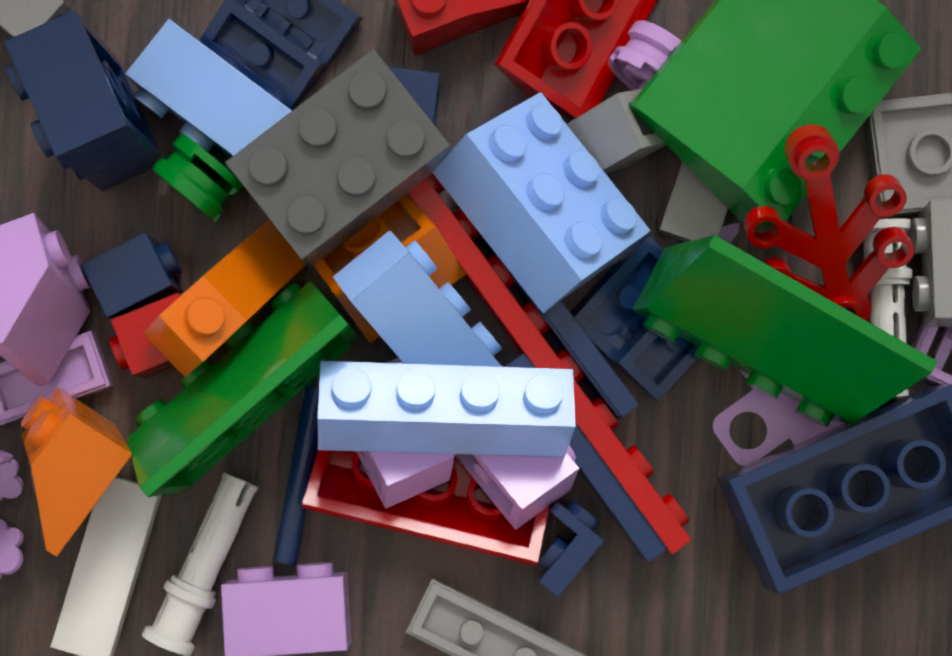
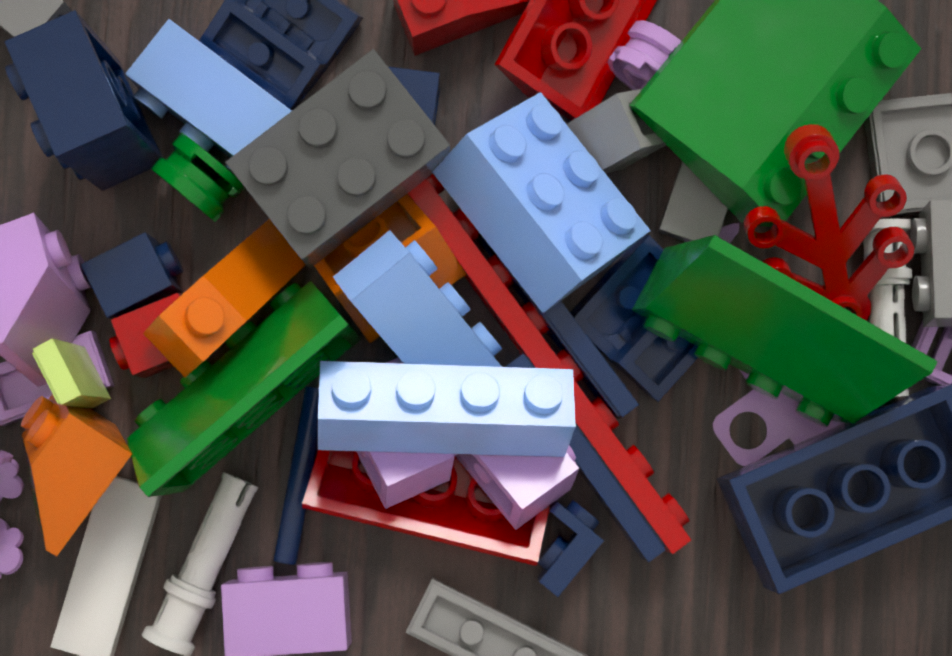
(70, 374): none -> yellowish green tile

